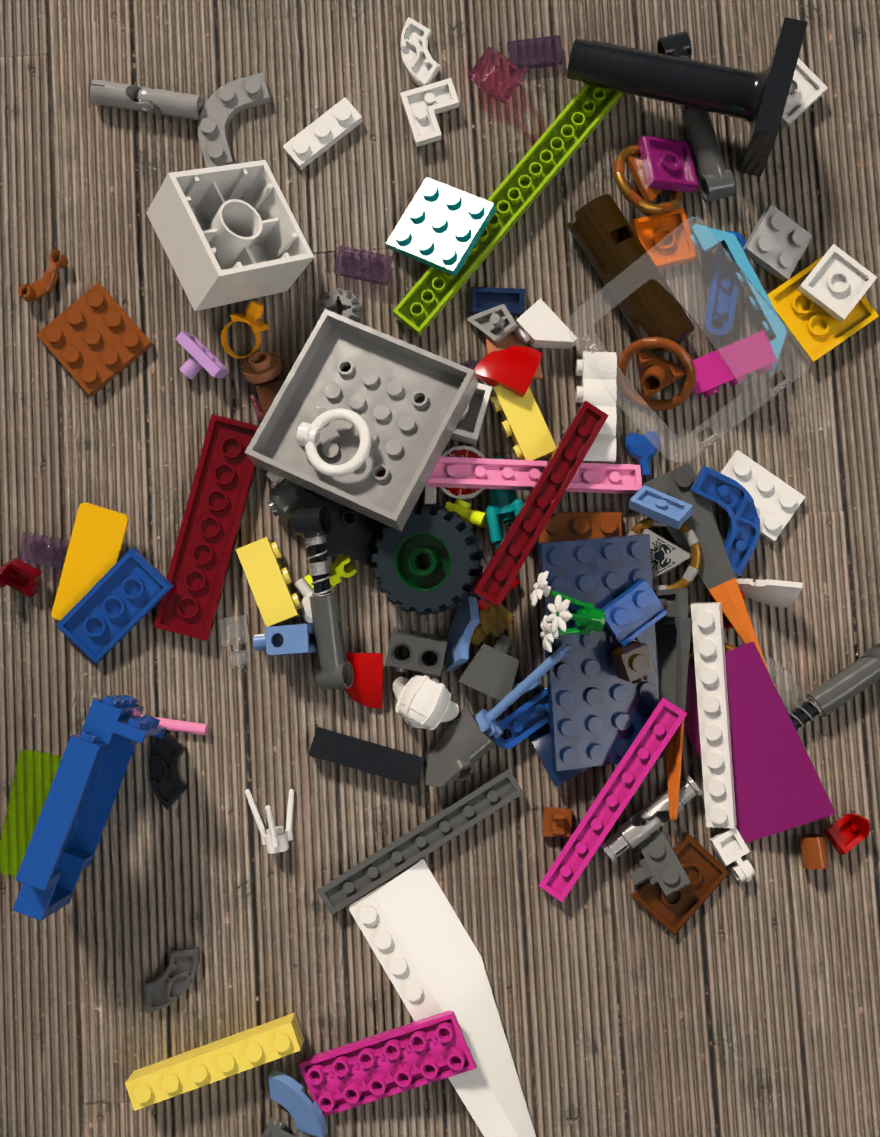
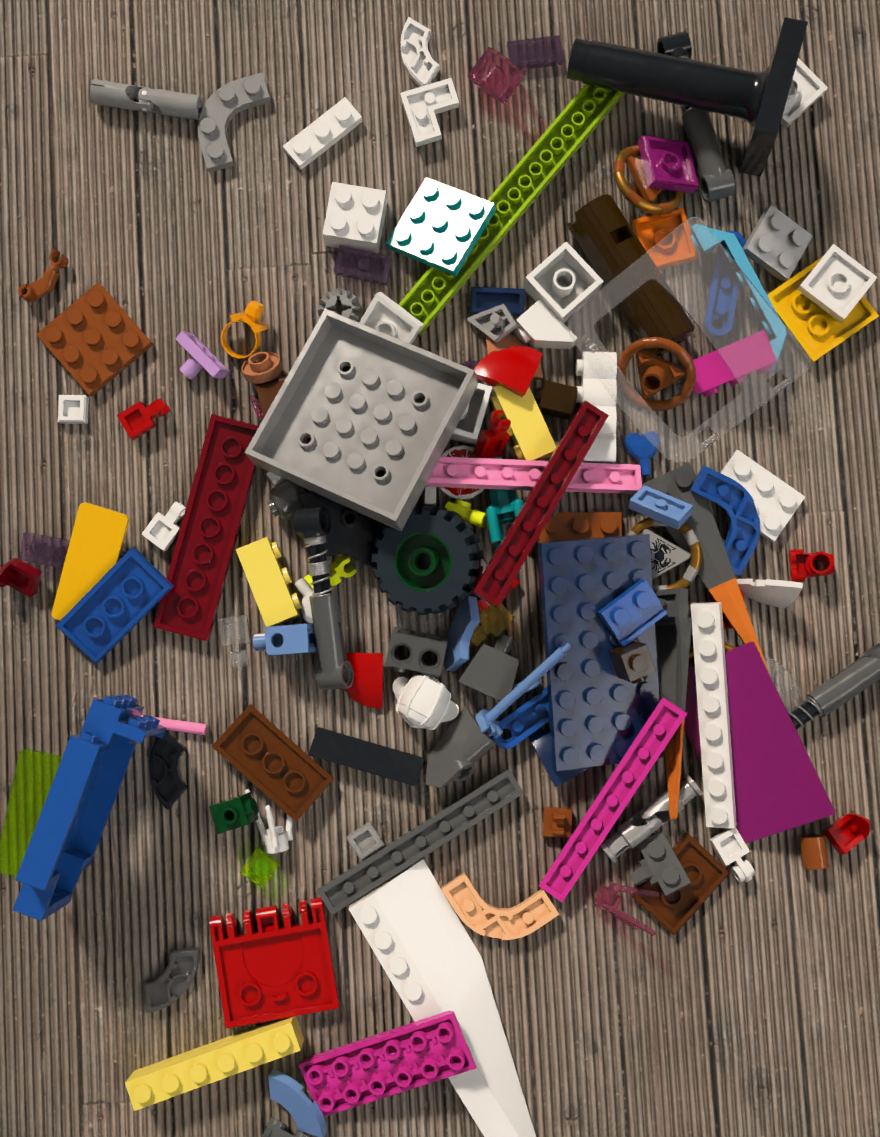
(73, 409): none -> white tile
(139, 419): none -> red plate
(163, 529): none -> white plate
(228, 233): white brick -> none
(234, 812): none -> dark green brick
(260, 867): none -> clear neon green plate
(273, 762): none -> reddish brown plate
(275, 969): none -> red hinge
(310, 436): white piece -> none
(355, 217): none -> white brick
(365, 840): none -> light grey tile
(391, 319): none -> white plate
(493, 441): none -> red plate
(494, 921): none -> light nougat plate
(556, 399): none -> dark brown brick
(563, 282): none -> white brick
(586, 618): plant -> none
(609, 900): none -> clear pink plant
(802, 564): none -> red plate

